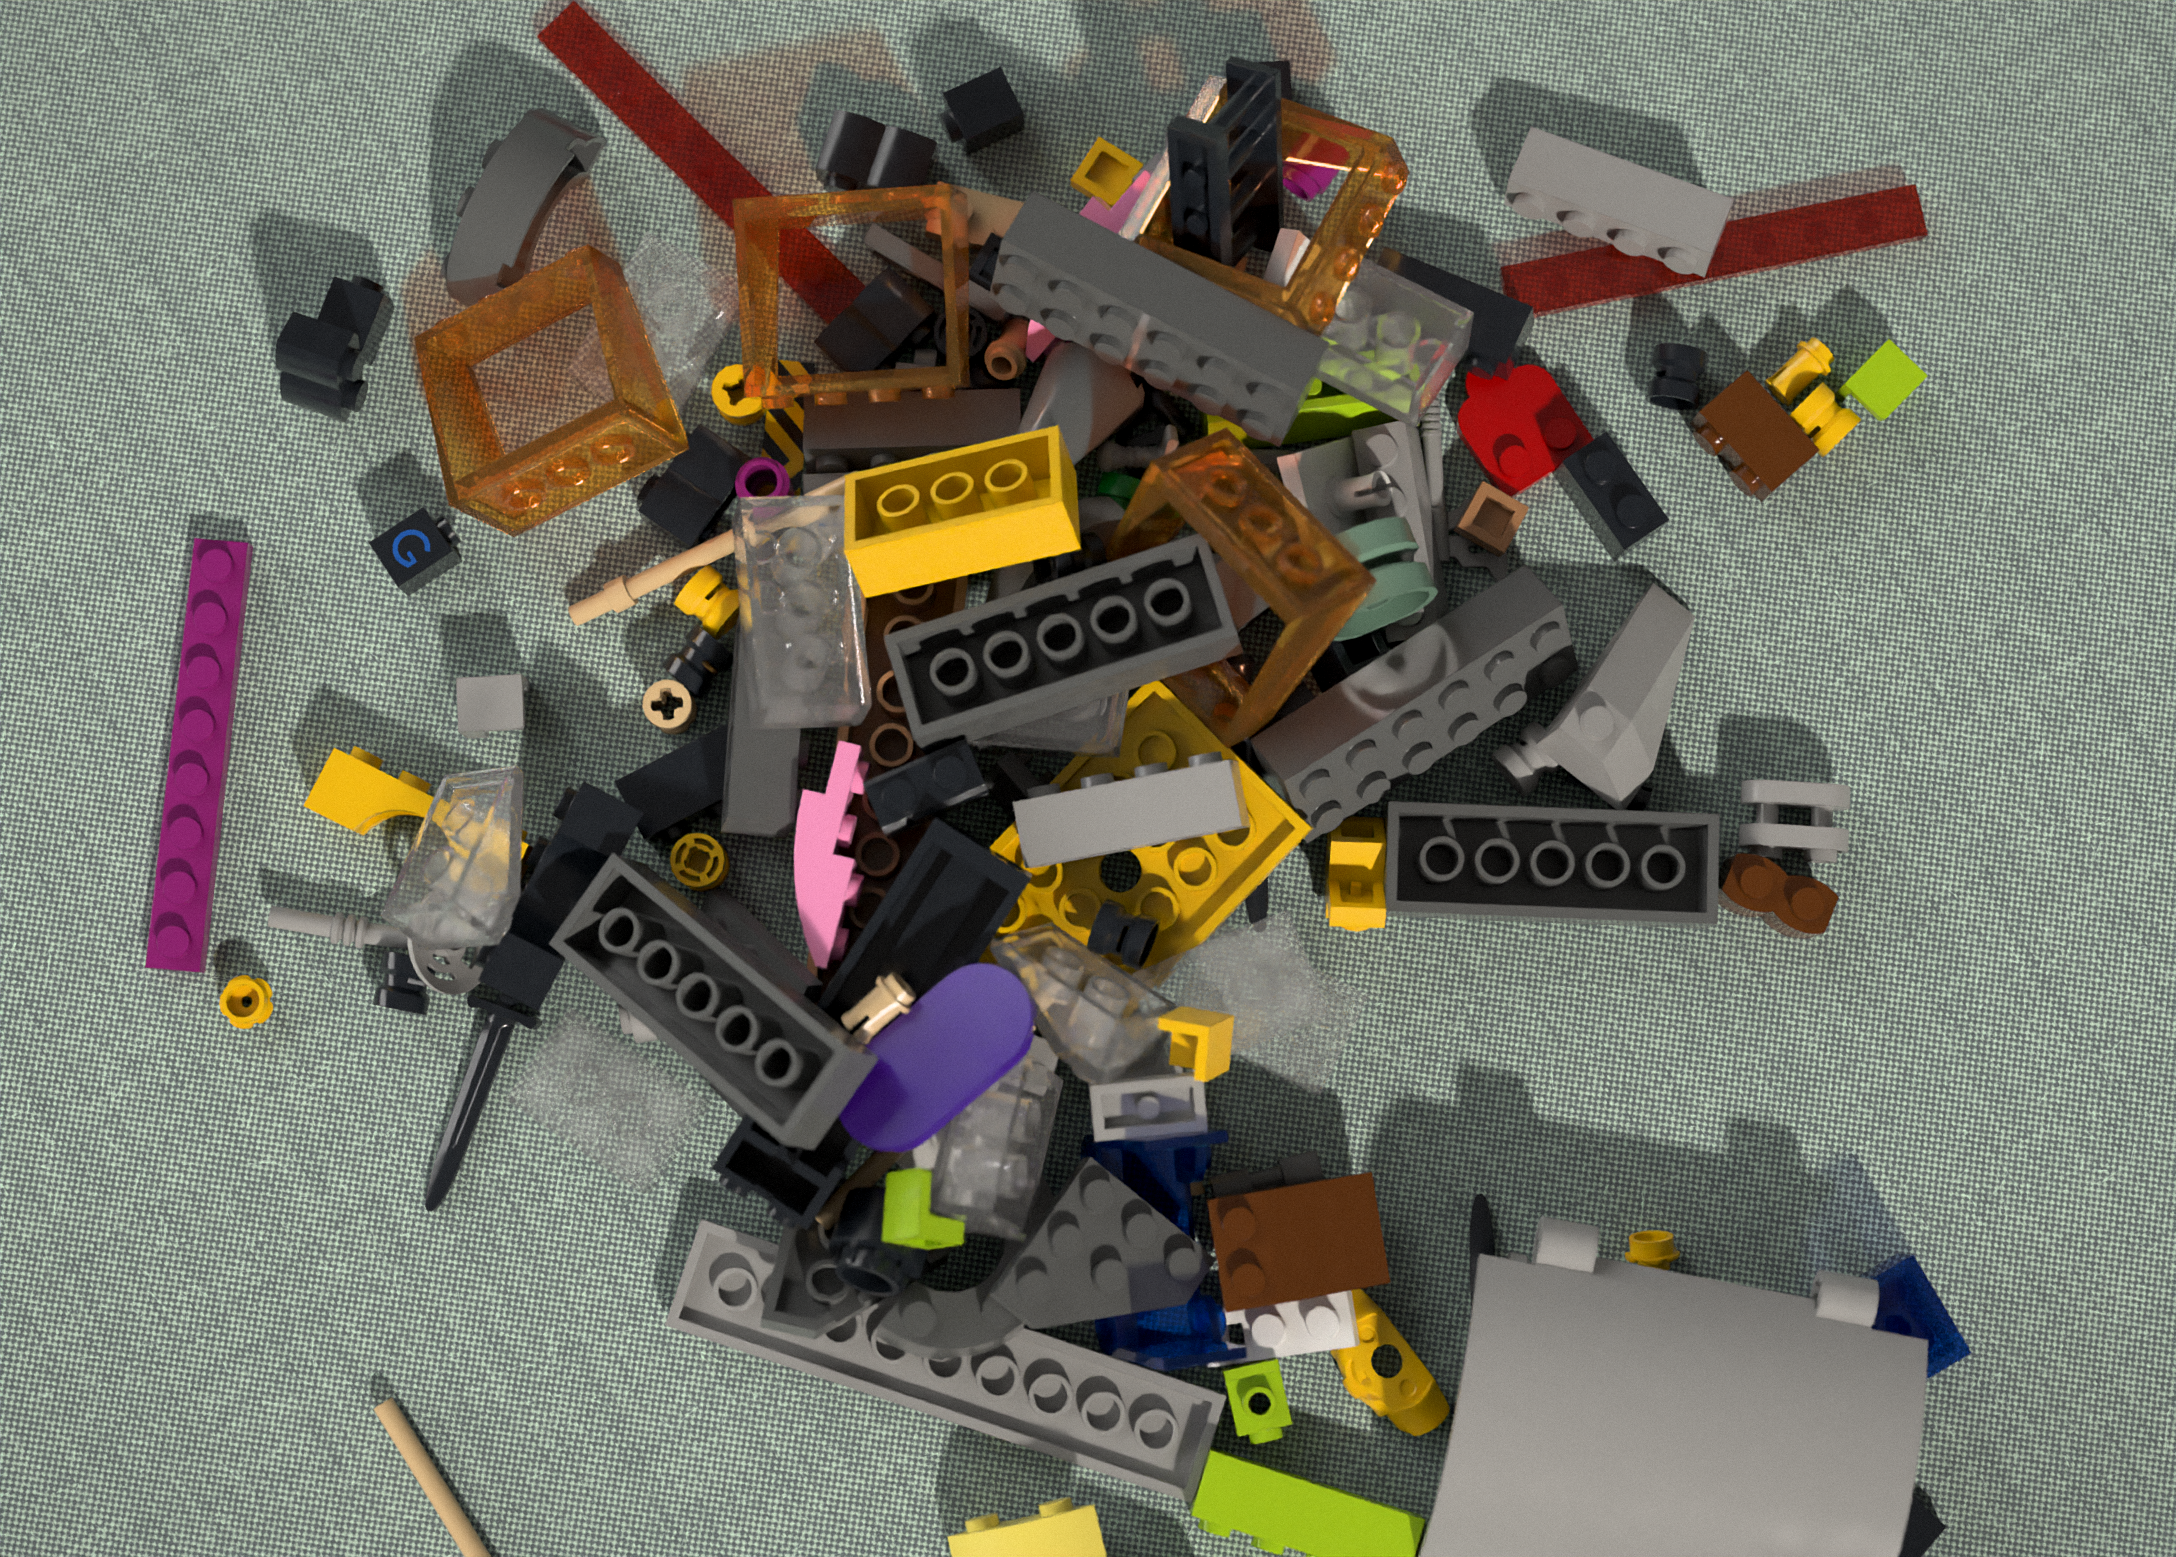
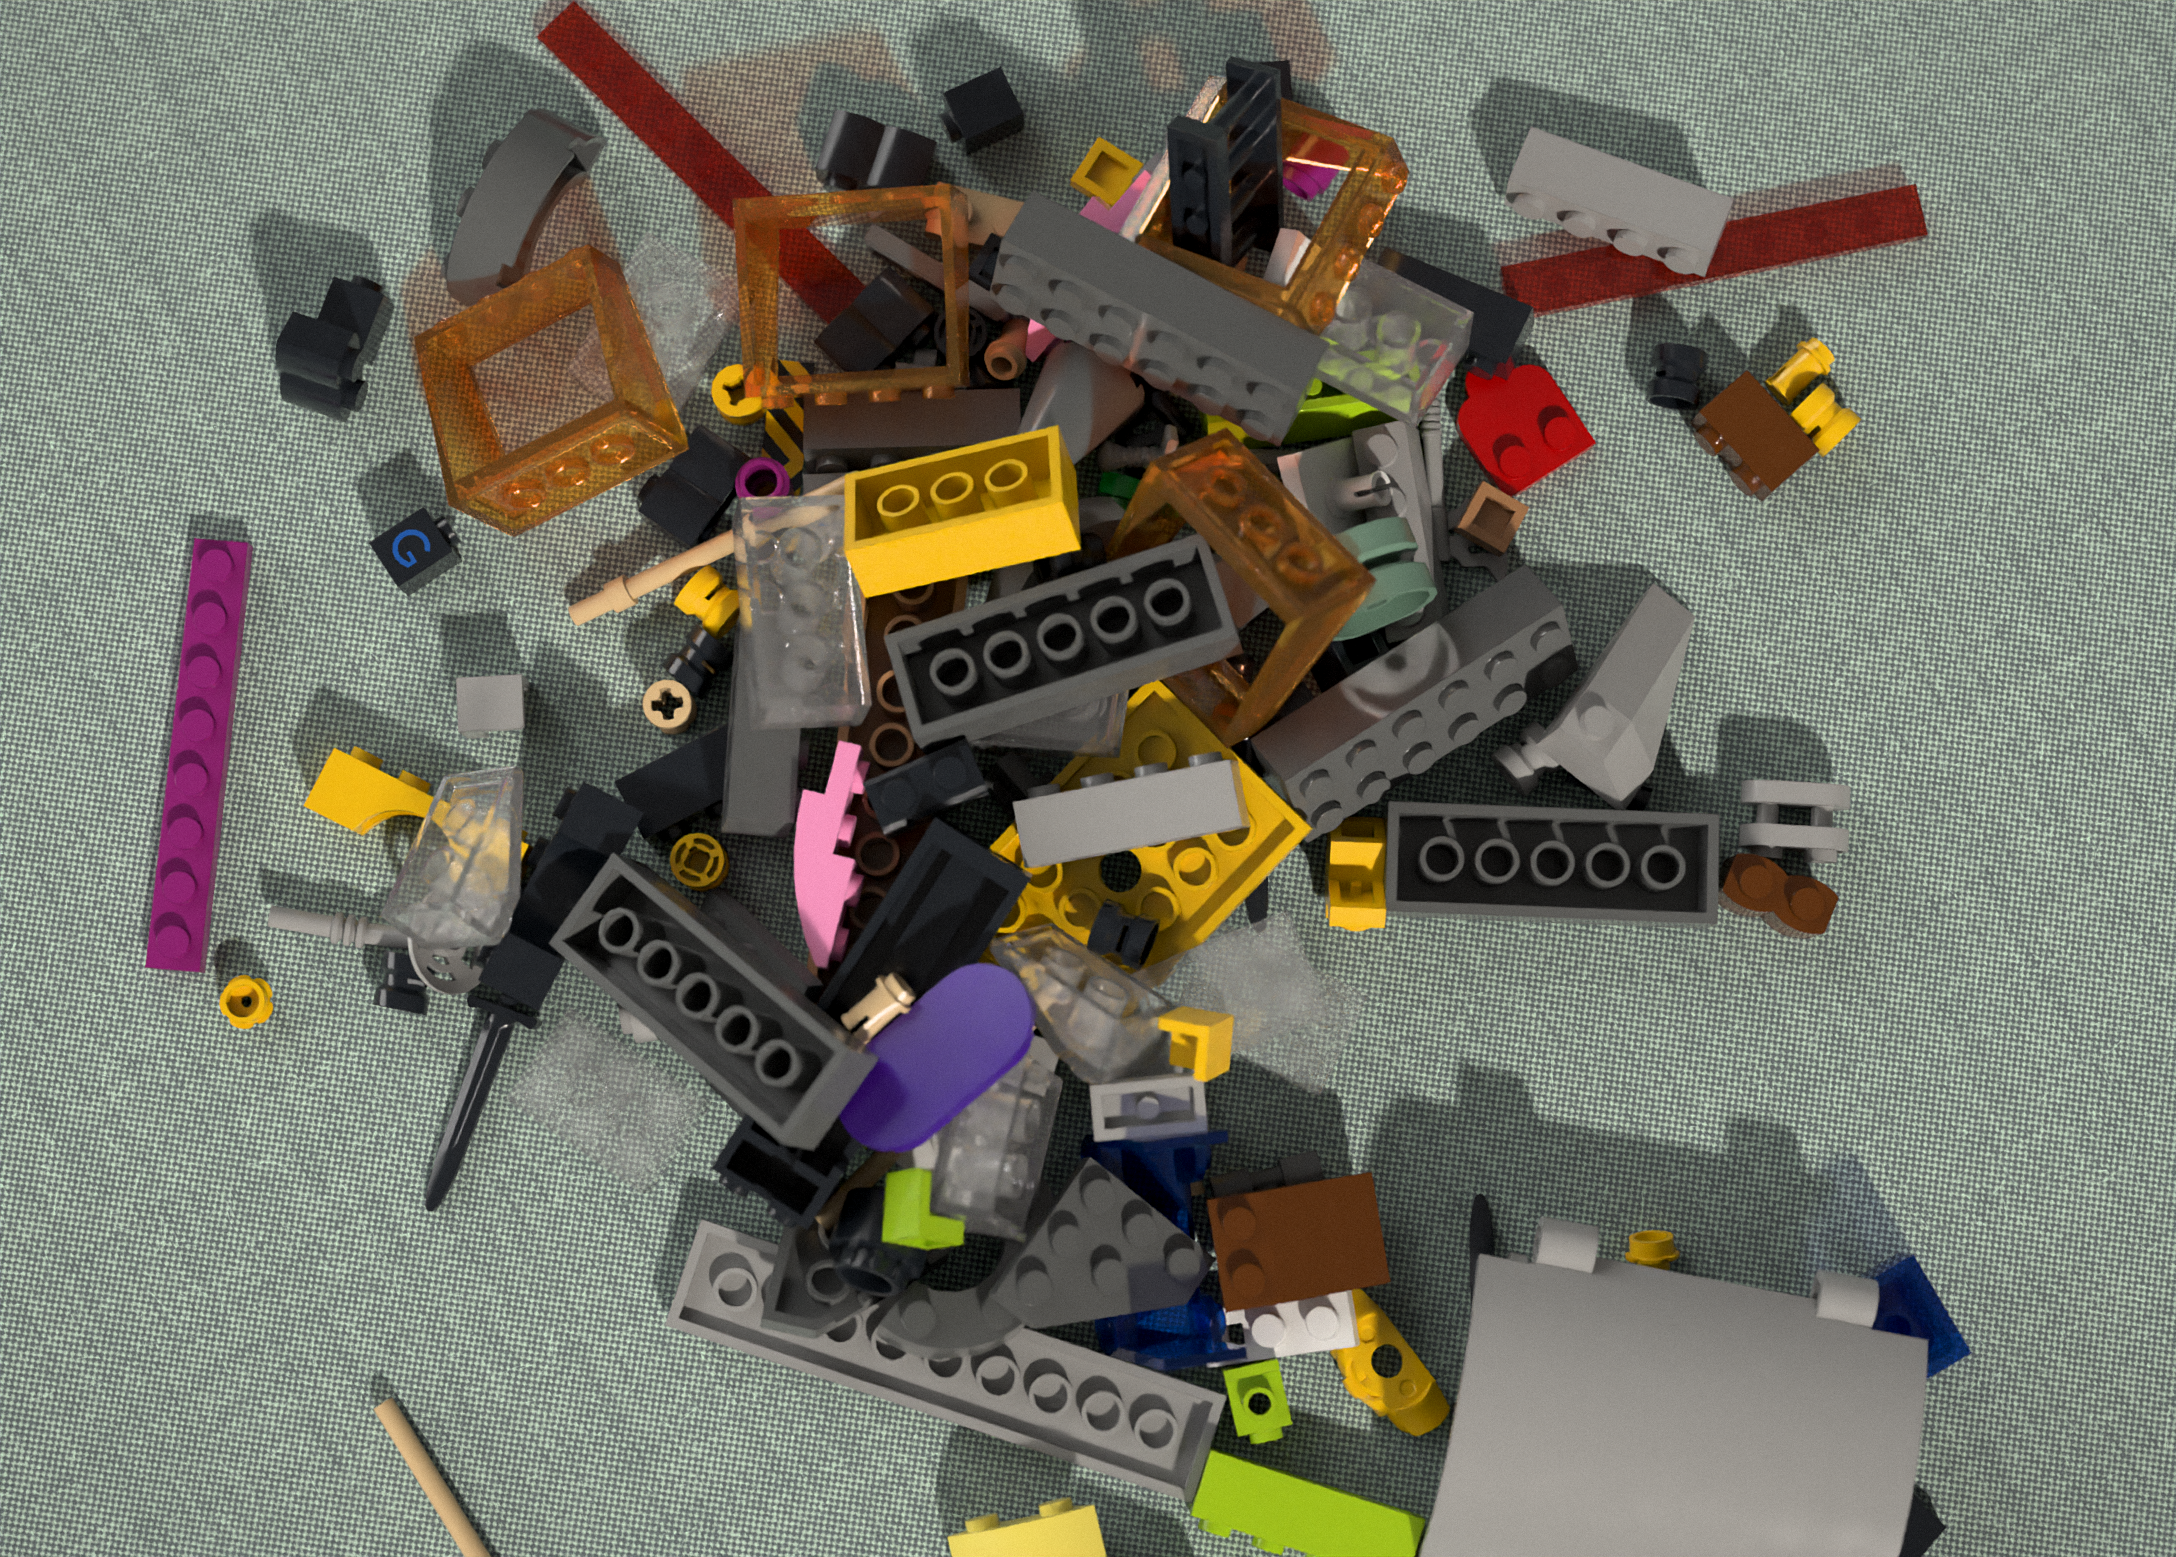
(1610, 496): black brick -> none
(1883, 381): lime panel -> none

